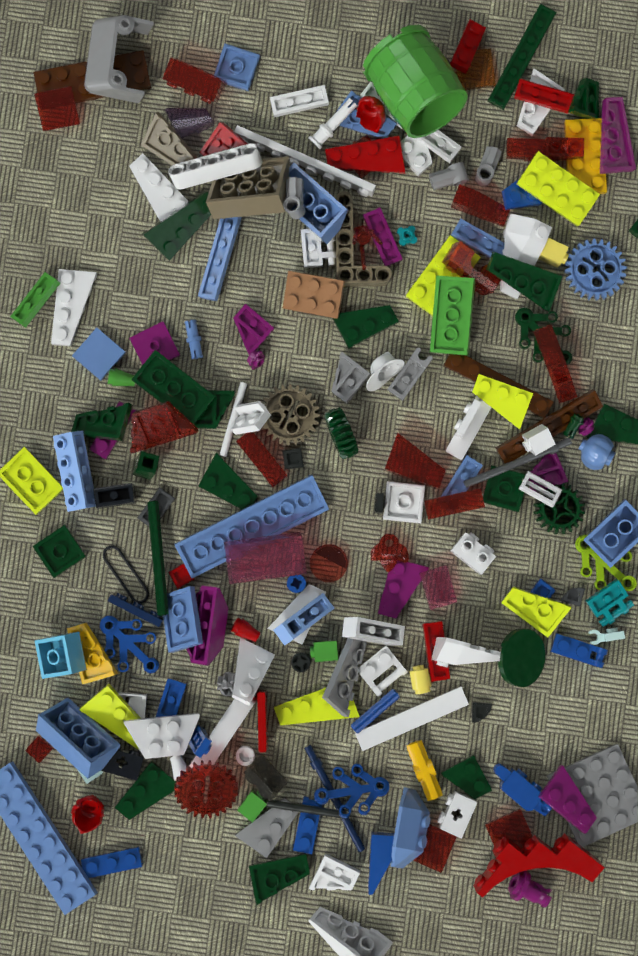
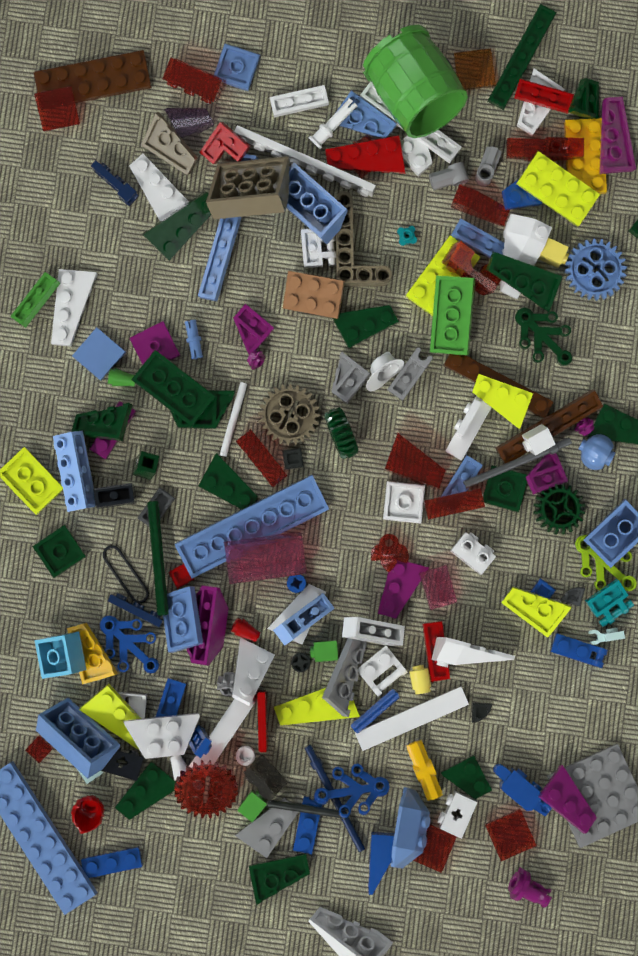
(100, 75): light grey windscreen -> none
(125, 192): none -> dark blue plate
(159, 426): clear red wing -> none
(215, 166): white beam -> none
(251, 417): white bracket -> none
(294, 197): light grey piece -> none
(324, 558): clear red tile -> none
(334, 875): white wing -> none
(363, 236): clear red plant -> none
(371, 113): red hair -> none
(378, 508): pearl dark grey tile -> none
(388, 250): magenta plate -> none
(467, 46): red plate -> none
(521, 657): dark green tile -> none
(522, 487): white tile -> none
(536, 854): red arch -> none
(555, 363): clear red slope -> none
(573, 426): dark green pin -> none

